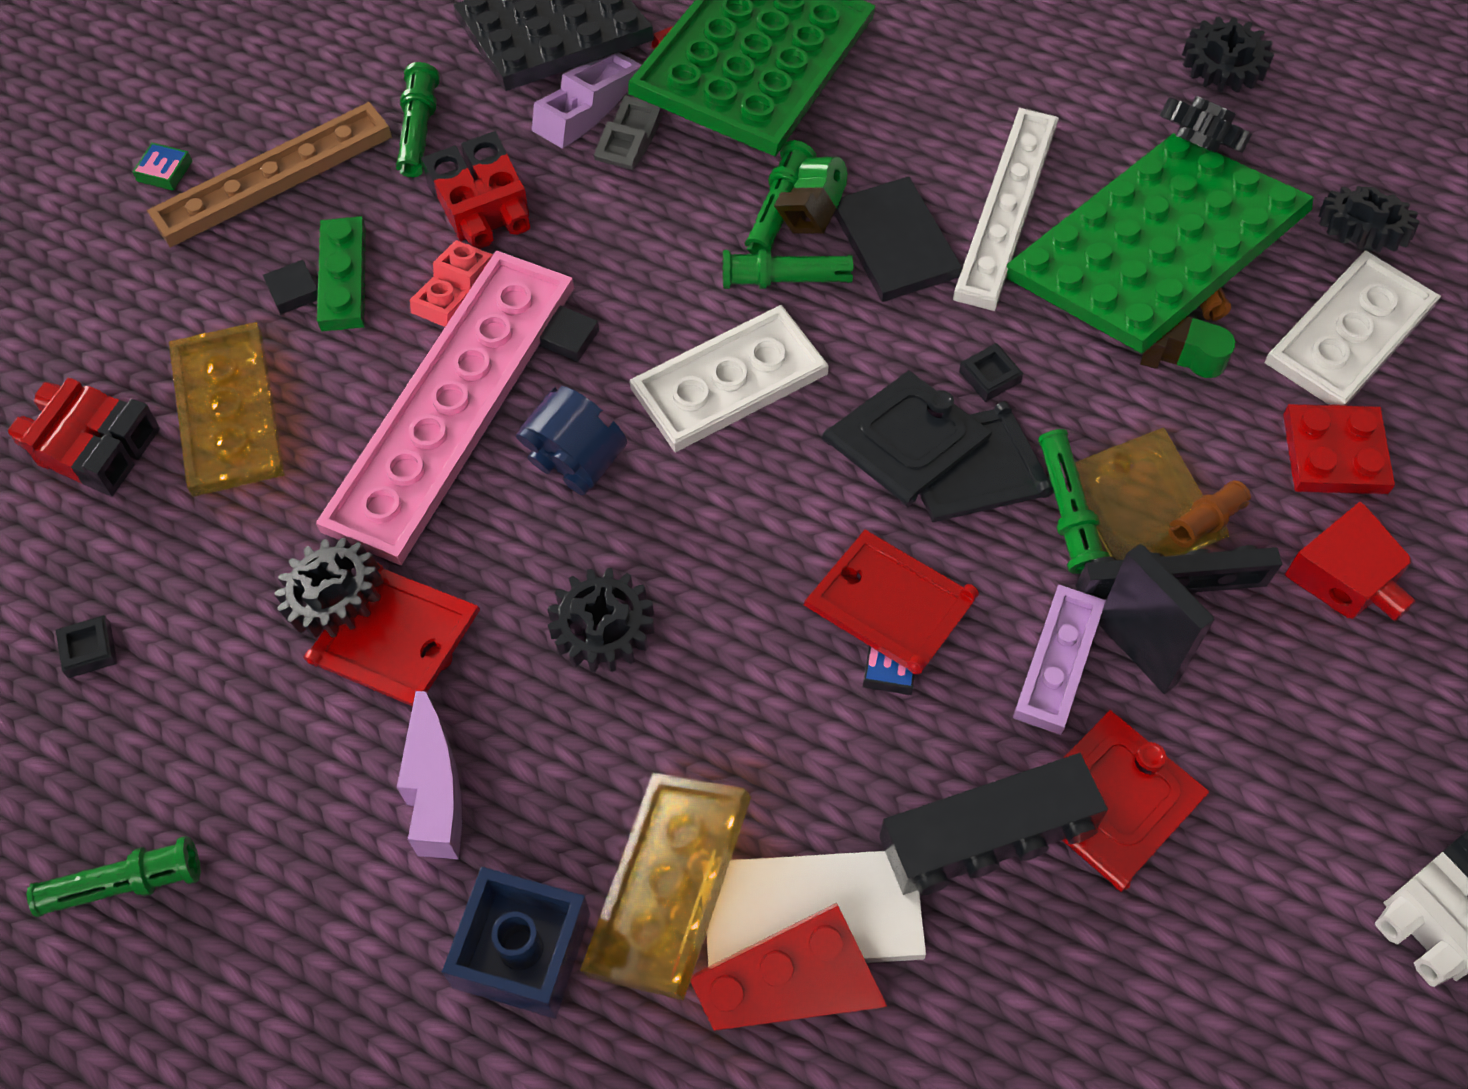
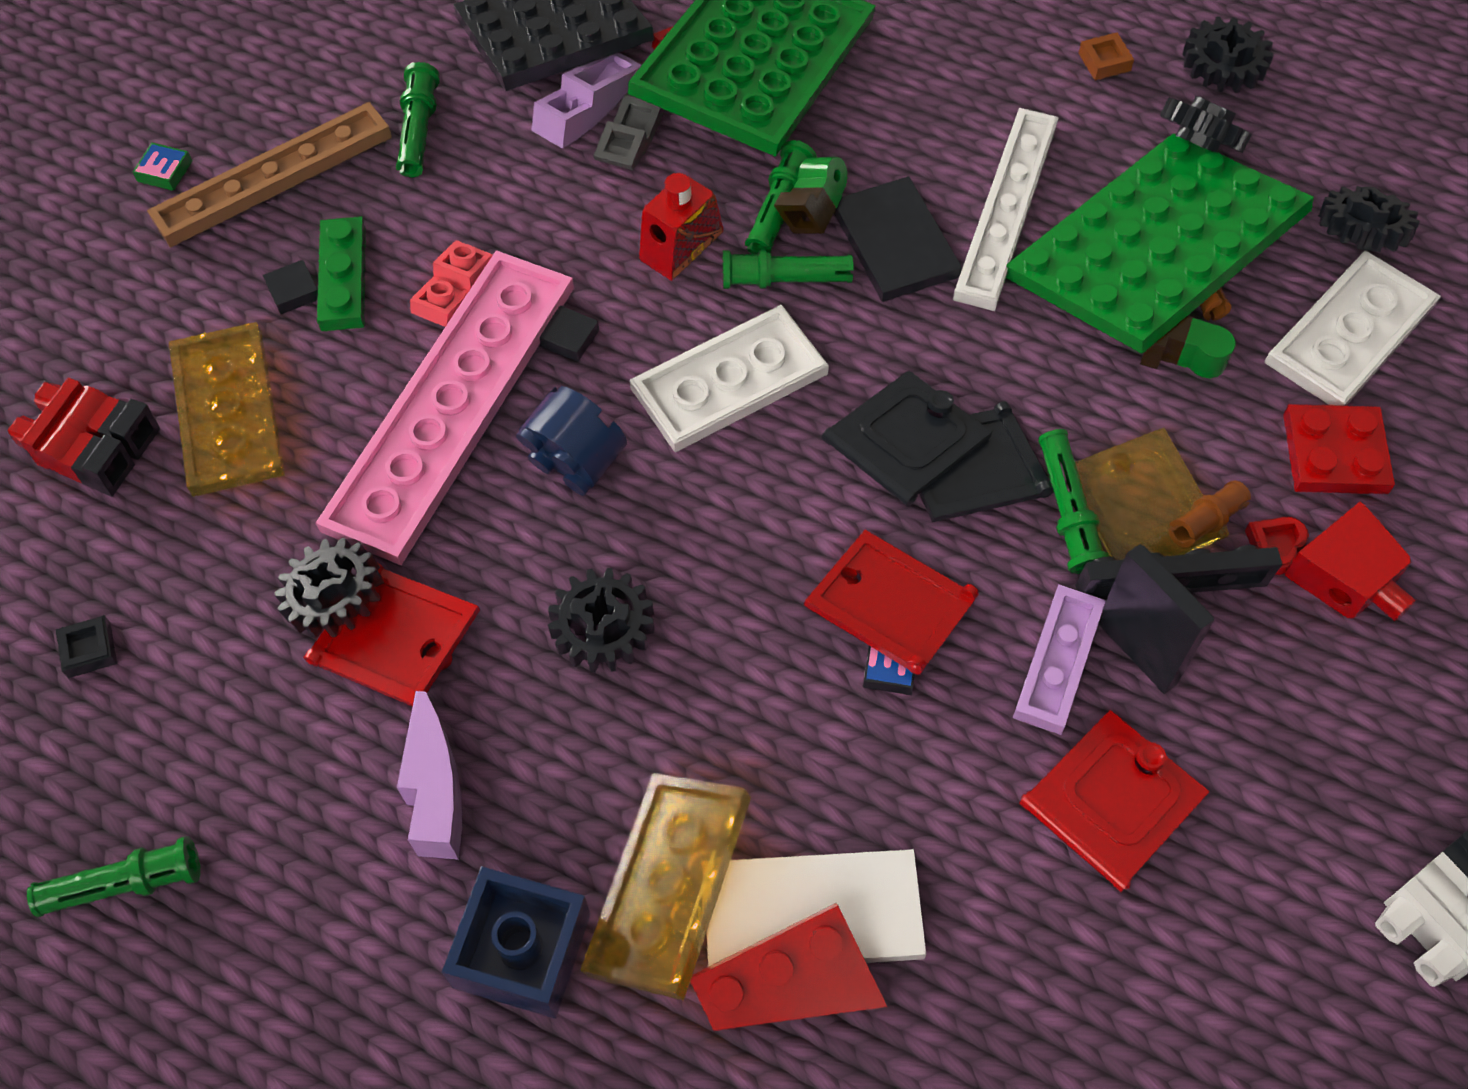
(478, 192): red hips -> none
(678, 225): none -> red torso
(991, 372): black tile -> none
(992, 824): black brick -> none
(1106, 56): none -> dark orange plate
(1284, 533): none -> red tile

